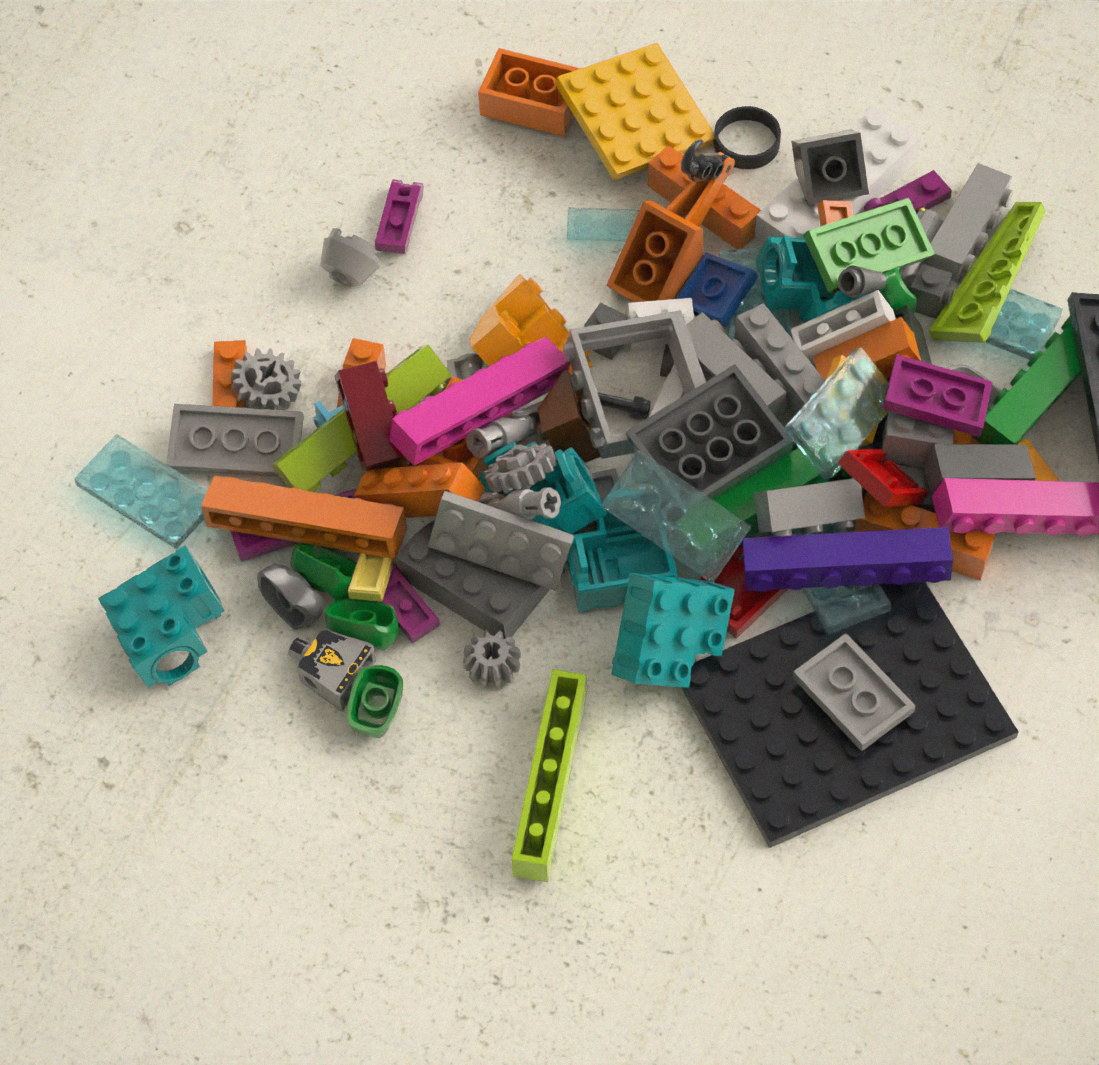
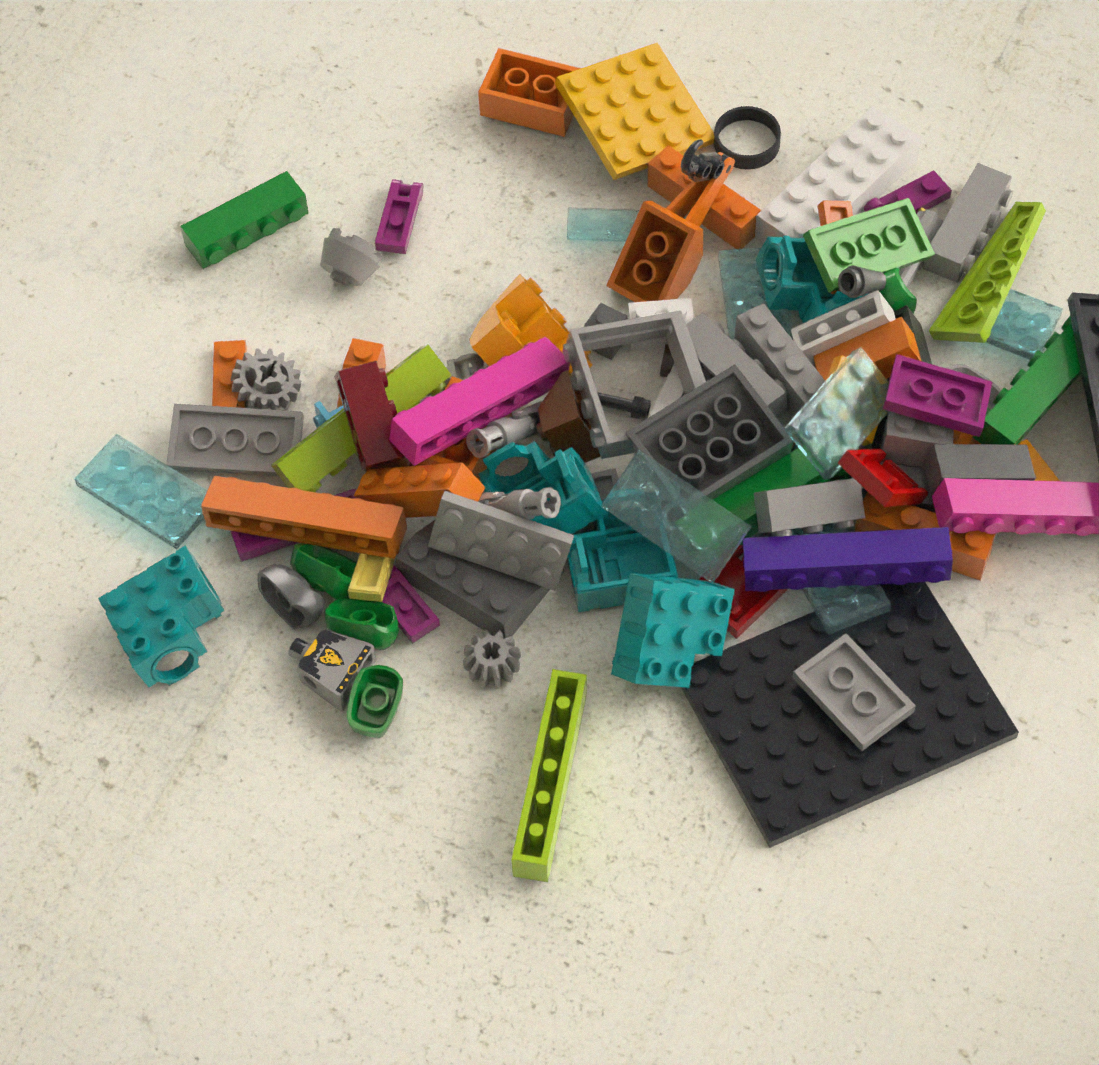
(244, 219): none -> green brick
(520, 468): light grey gear -> none
(717, 287): blue tile -> none
(830, 166): dark grey slope -> none
(931, 289): dark grey brick -> none

